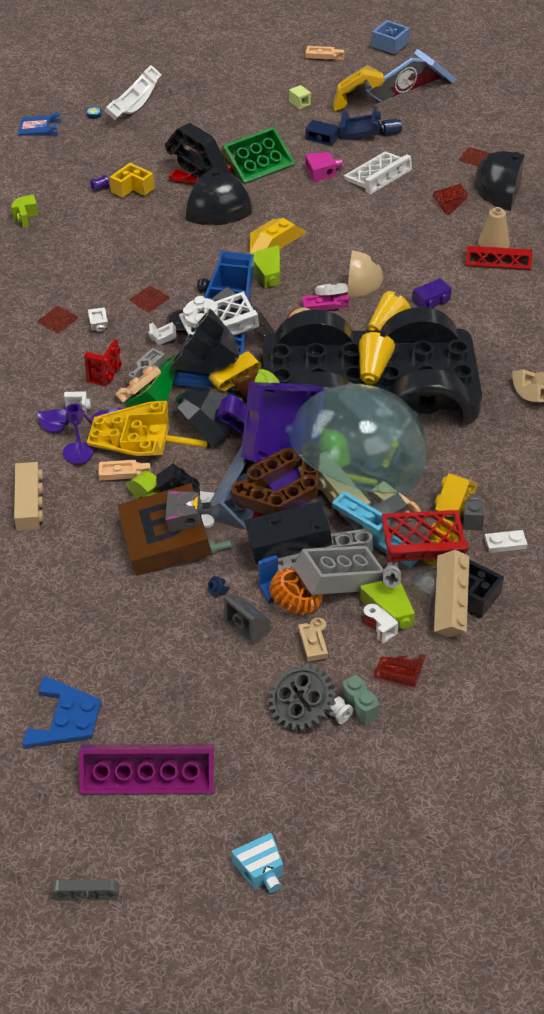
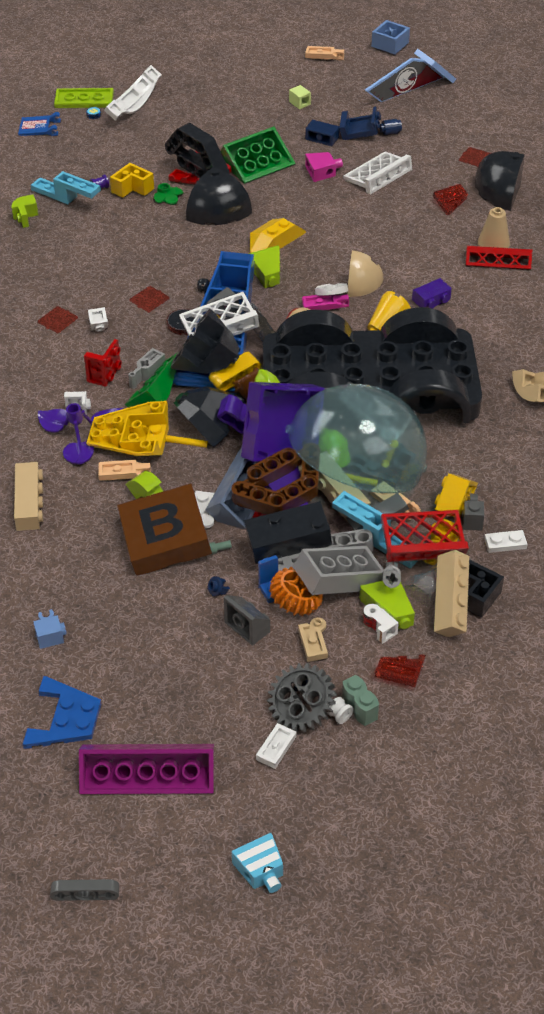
(49, 630): none -> medium blue brick
(65, 187): none -> medium azure bracket
(83, 97): none -> lime tile
(138, 383): light nougat hinge -> none
(162, 334): white bracket -> none
(167, 194): none -> green plate
(175, 477): black brick -> none
(185, 510): dark grey torso -> none
(198, 305): white plate -> none
(276, 746): none -> white plate
(350, 83): yellow wedge -> none
(374, 355): yellow cone -> none

